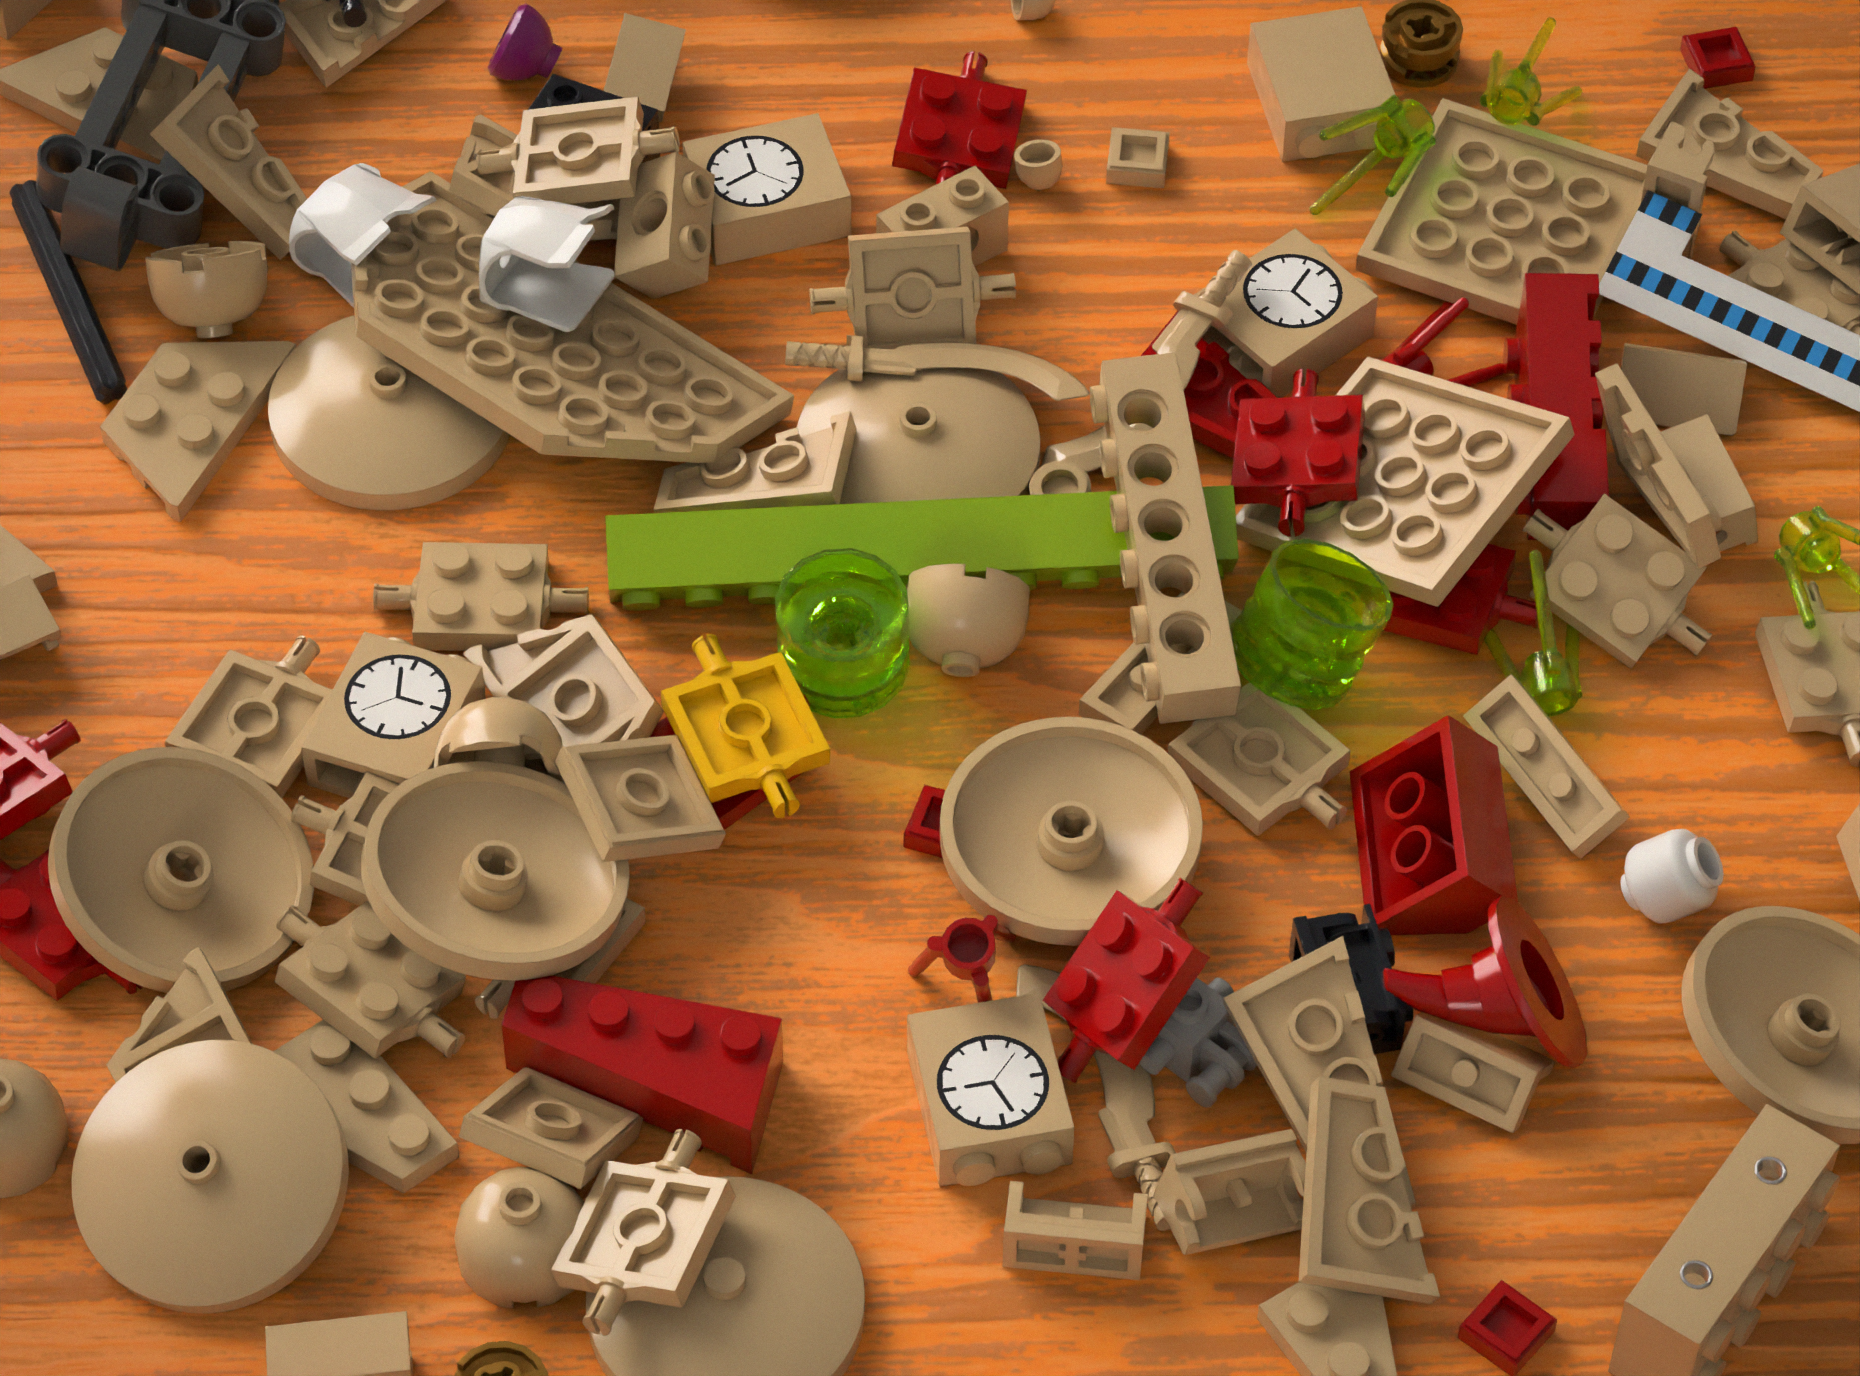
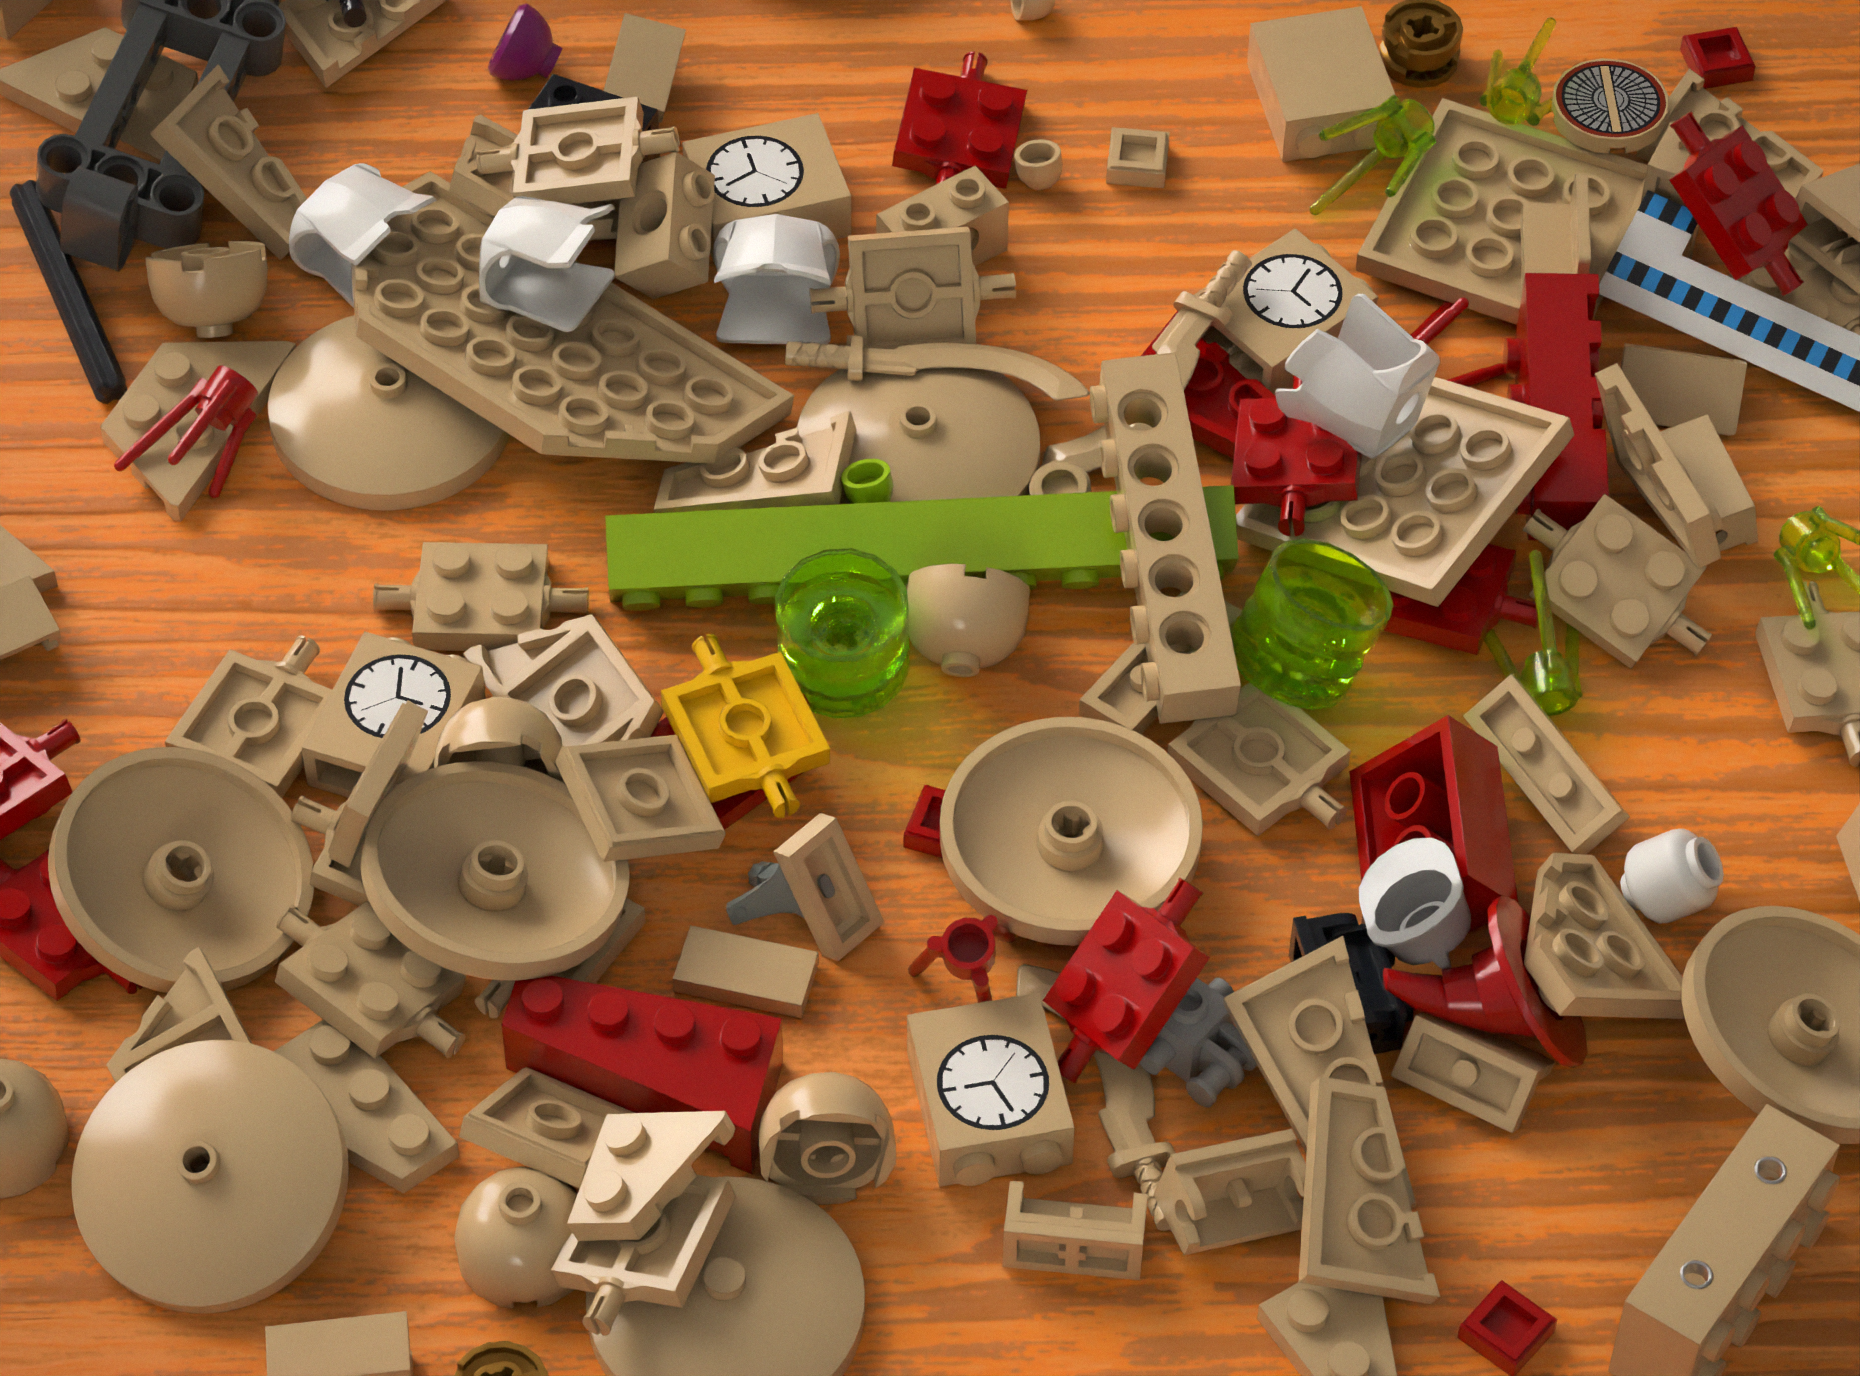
(219, 402): none -> red plant
(376, 782): none -> tan tile
(639, 1168): none -> tan wing
(745, 971): none -> tan tile
(768, 274): none -> white piece
(816, 881): none -> tan piece
(826, 1137): none -> tan cylinder
(867, 481): none -> lime hinge
(1364, 382): none -> white piece
(1416, 902): none -> light grey piece
(1557, 234): none -> tan panel
(1593, 948): none -> tan plate
(1609, 105): none -> tile
(1738, 202): none -> red plate

